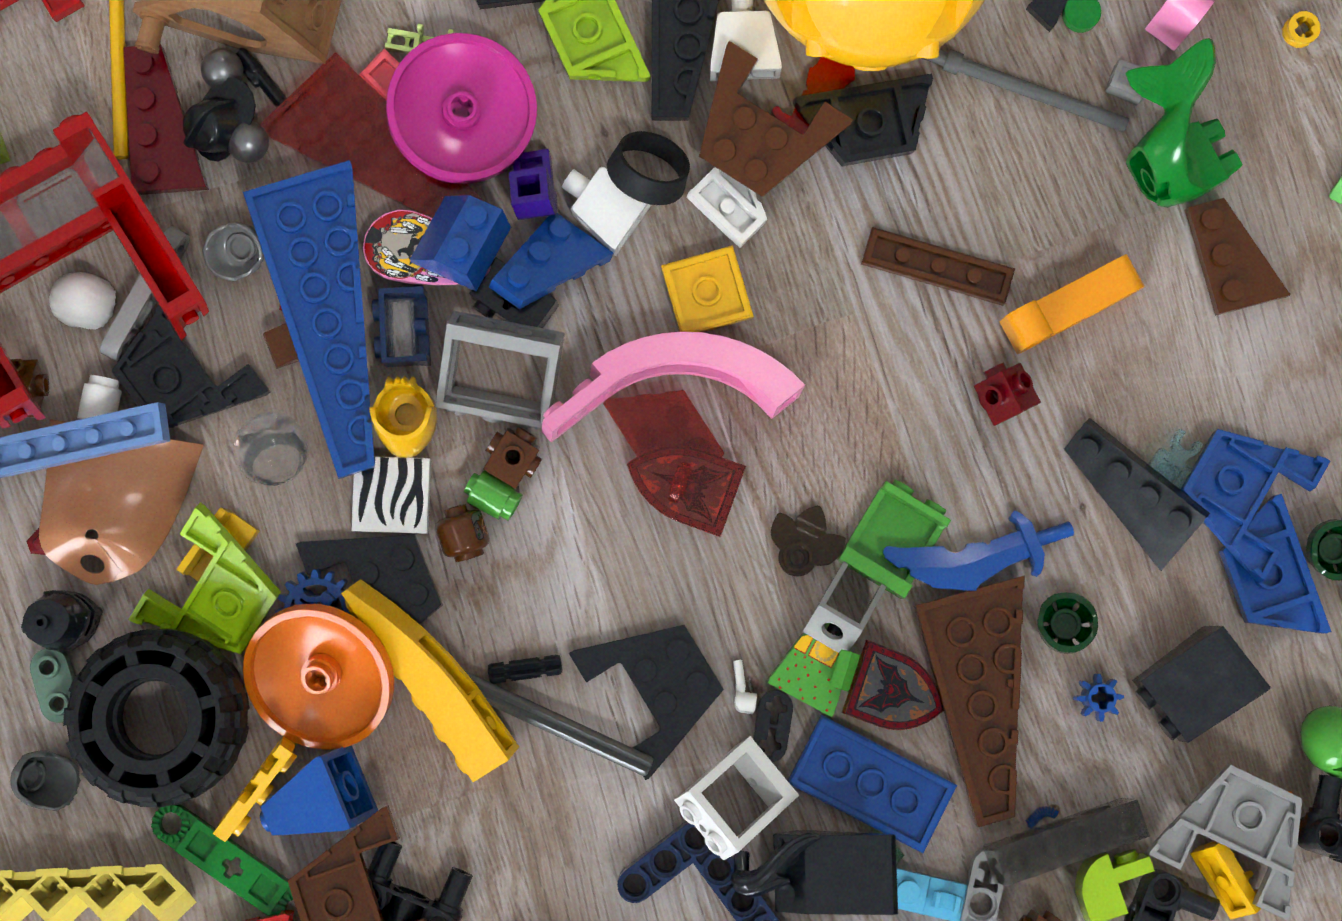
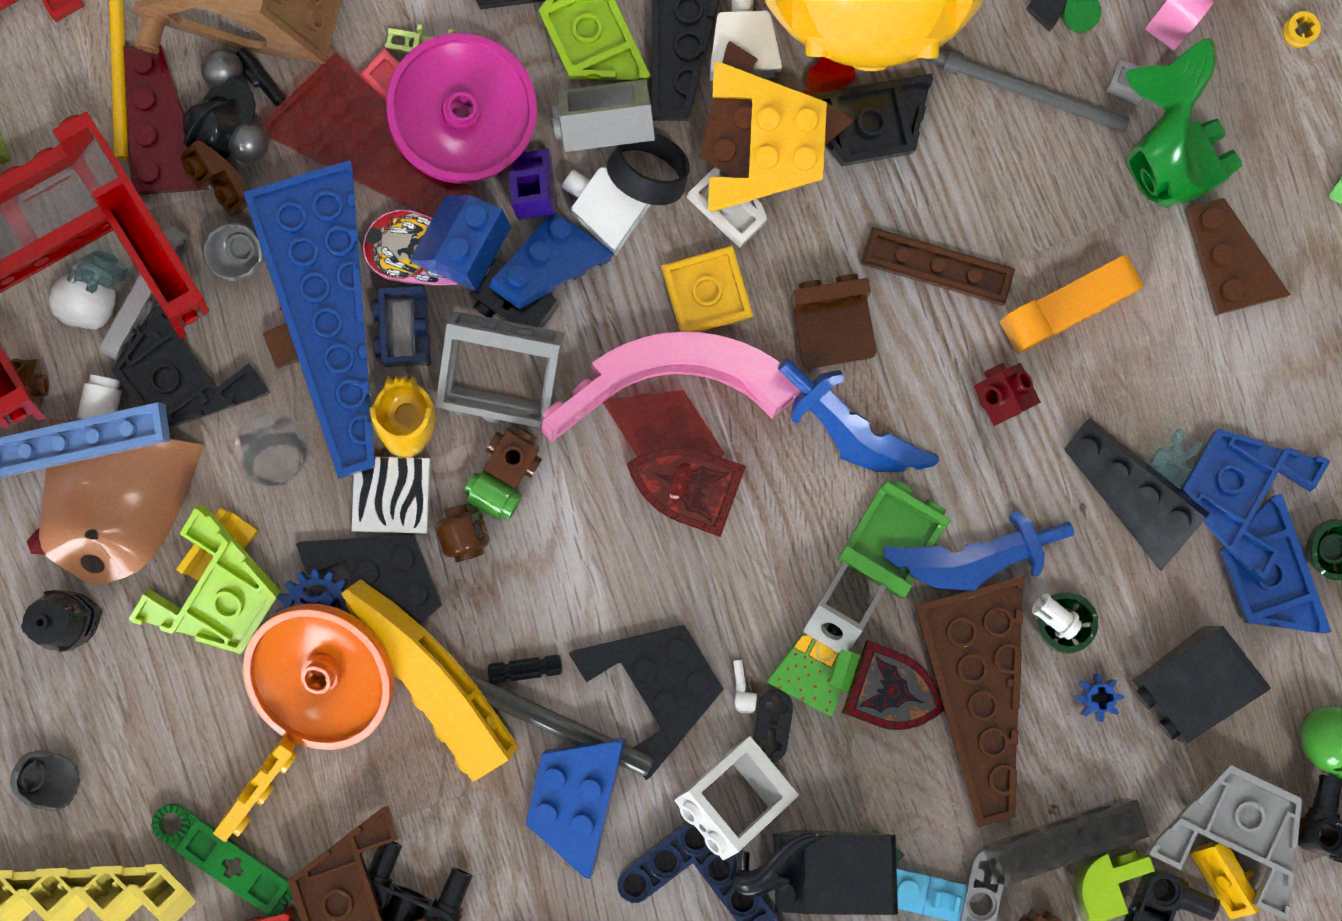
(52, 685): sand green plate -> none
(98, 269): none -> clear light blue plate
(210, 168): none -> reddish brown slope
(214, 707): black tyre -> none
(321, 798): blue slope -> none
(574, 800): none -> blue wing
(603, 116): none -> light grey window
(785, 138): none -> yellow wing
(807, 536): dark brown plate -> none
(833, 321): none -> reddish brown bracket
(850, 430): none -> blue sword
(871, 783): blue tile -> none
(1040, 816): blue leg -> none
(1064, 622): none -> white pin

